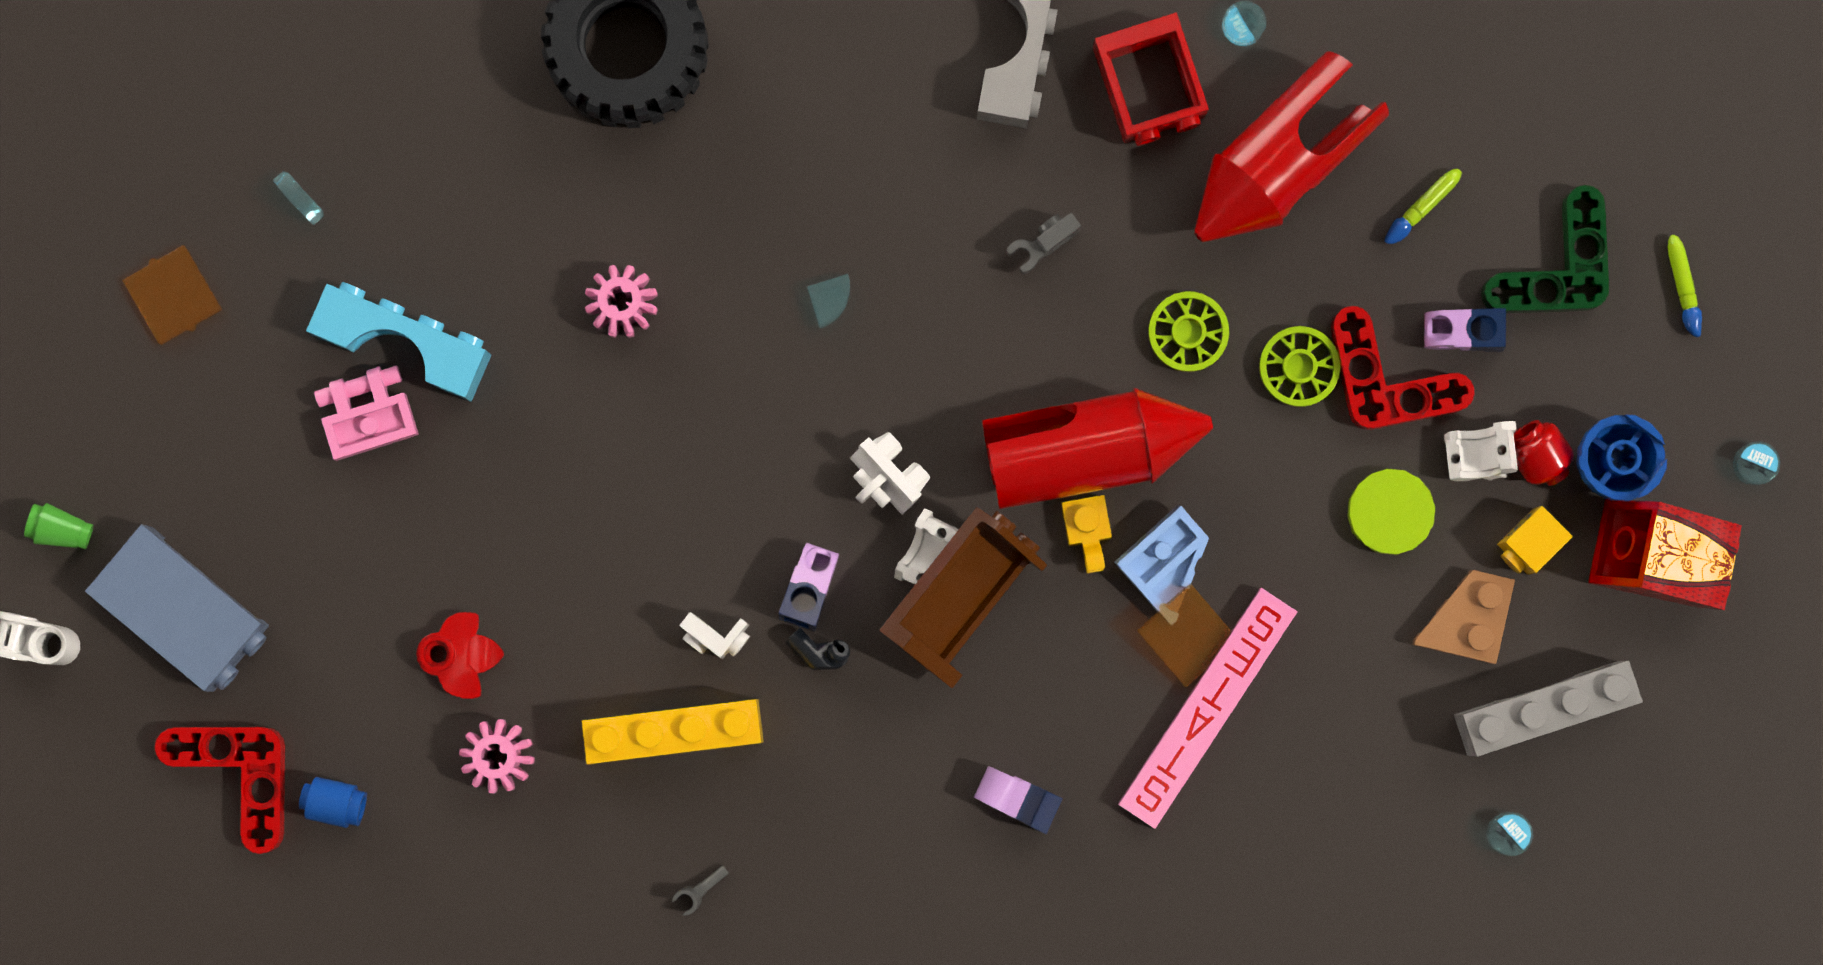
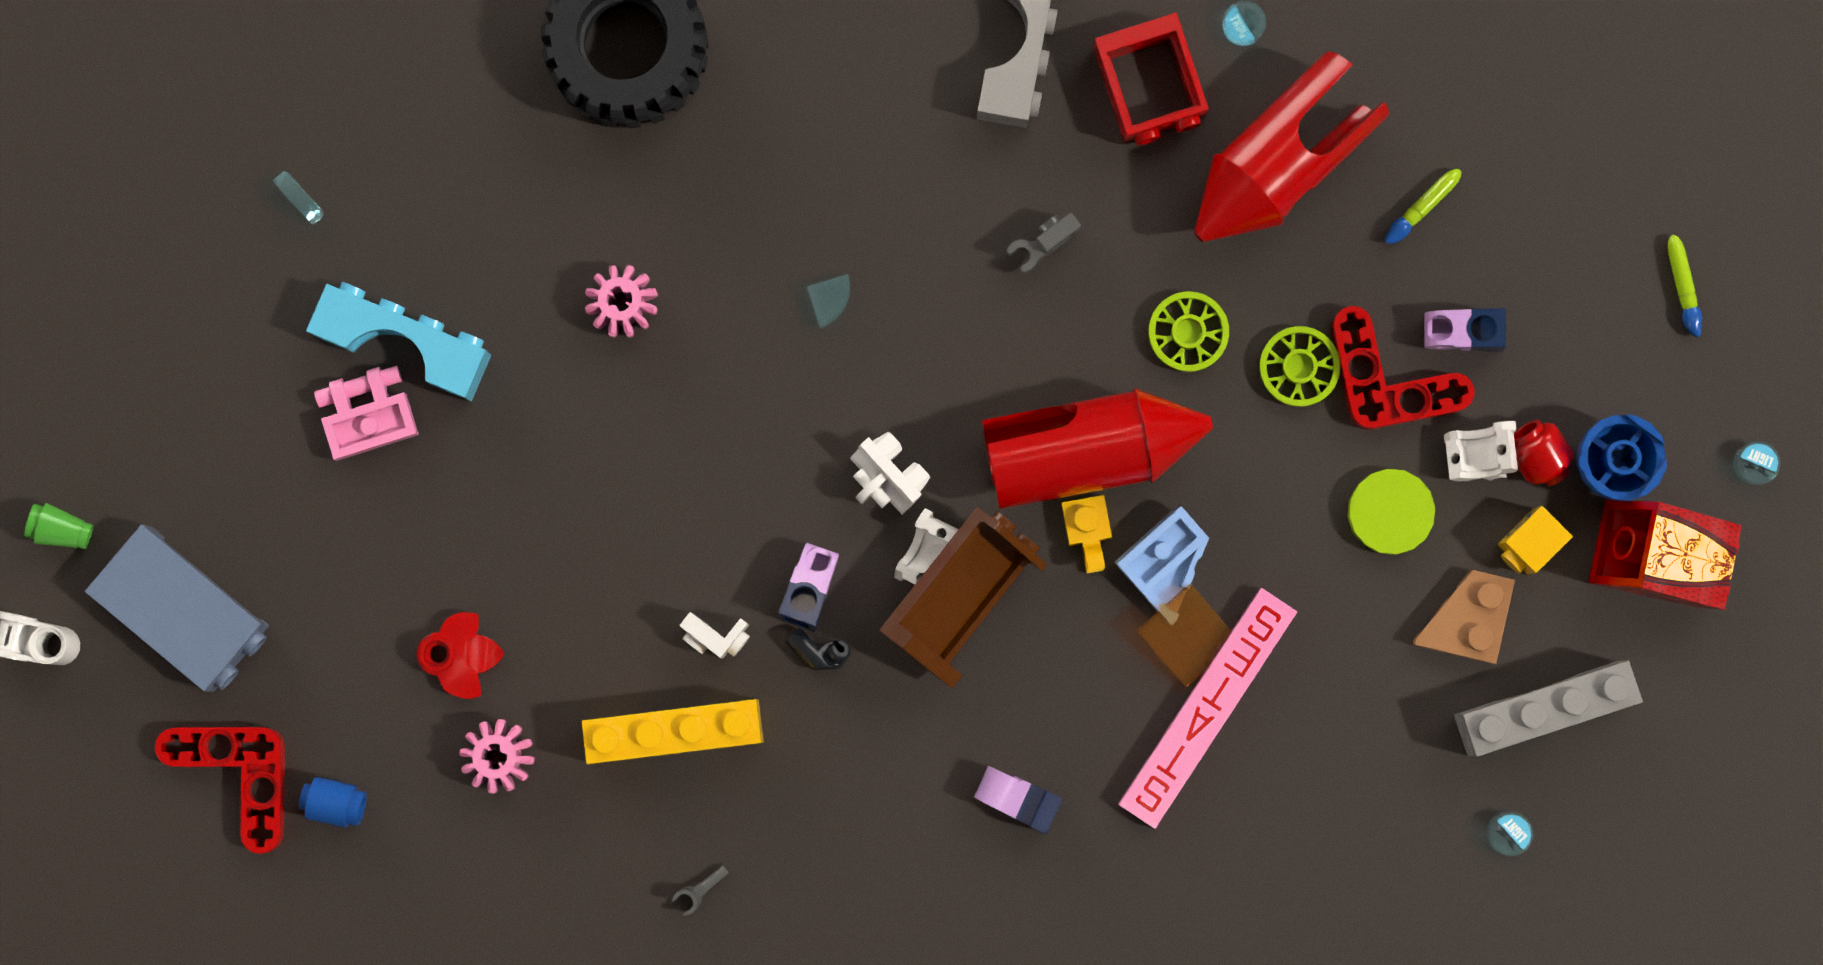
(172, 295): clear orange piece -> none
(1575, 267): dark green beam -> none

